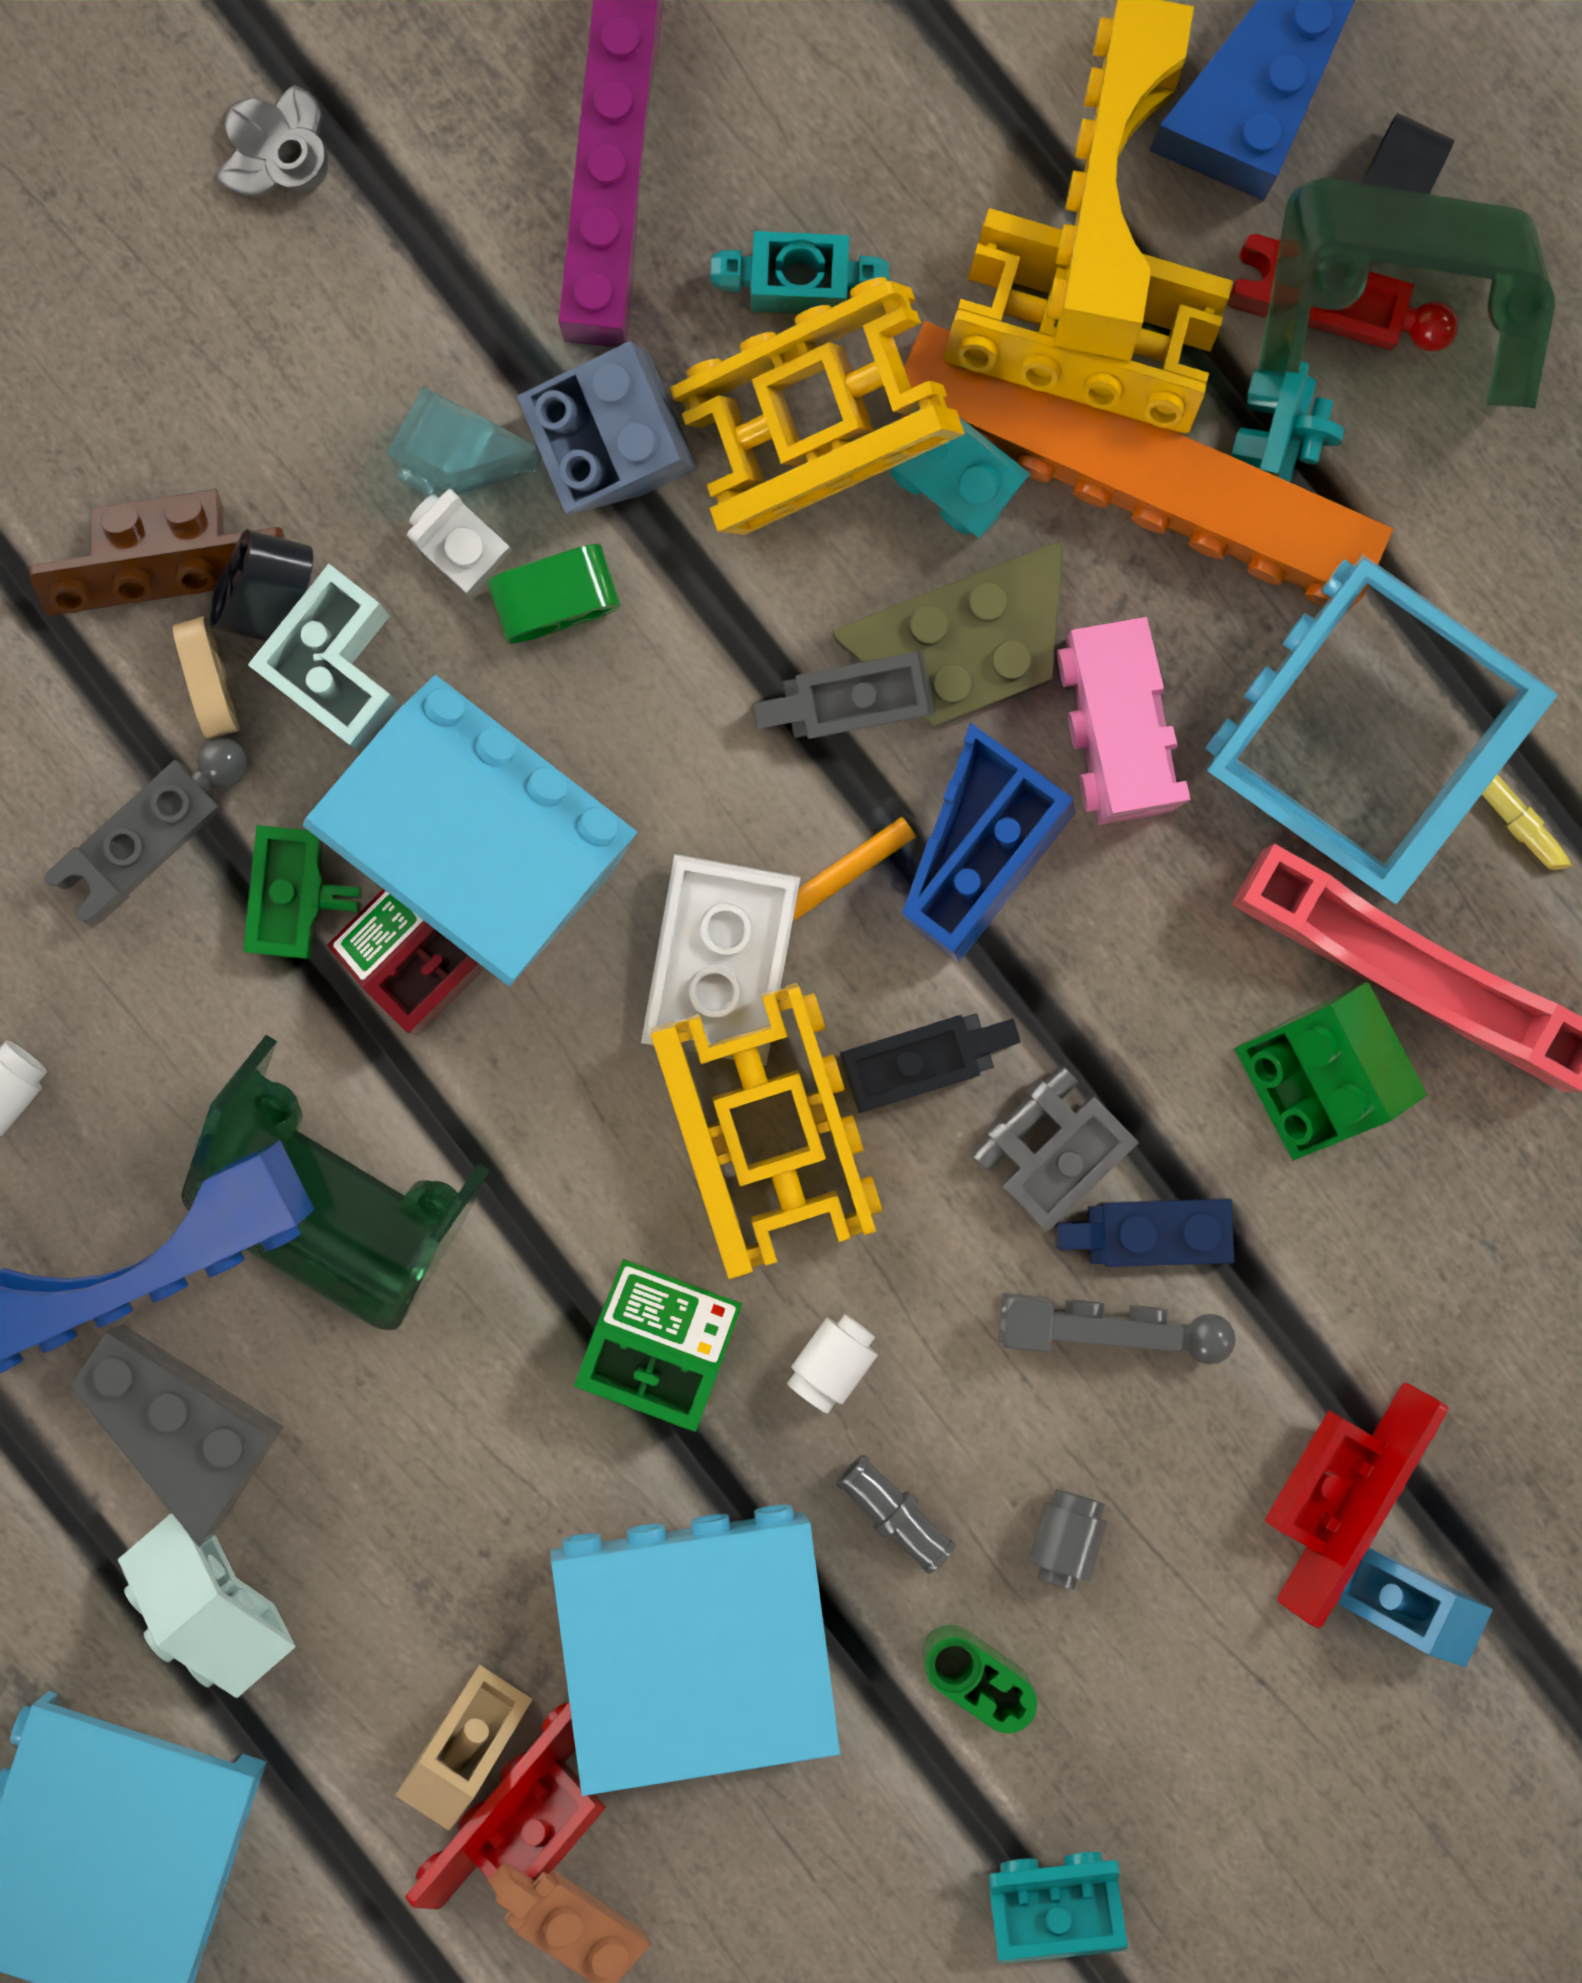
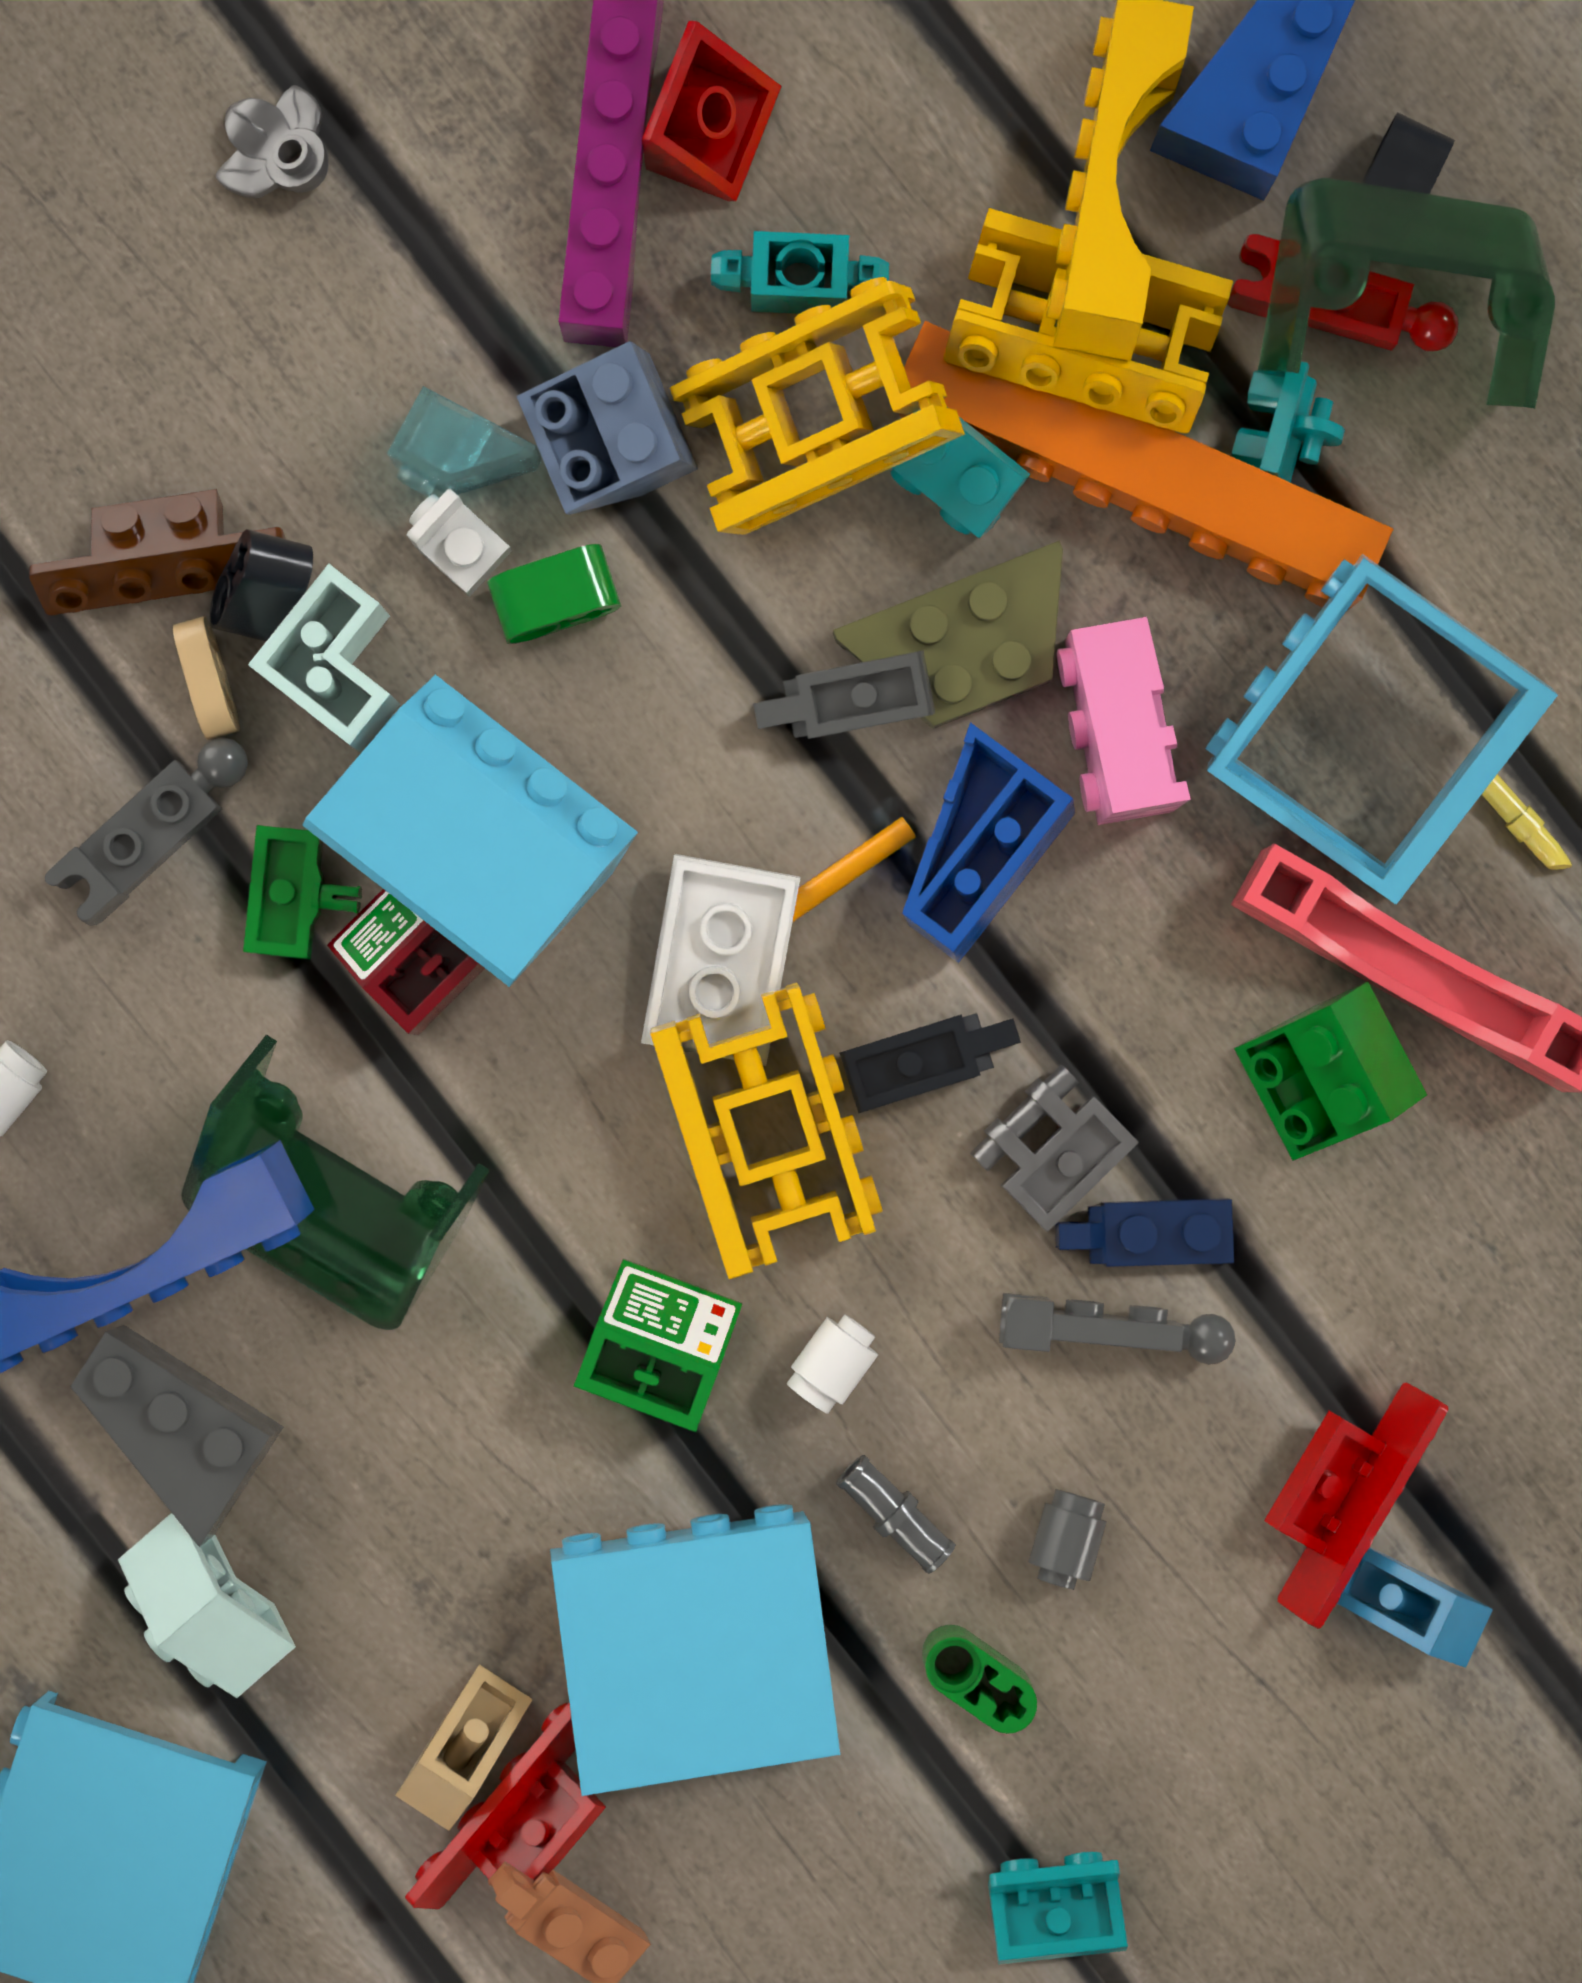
(708, 115): none -> red slope

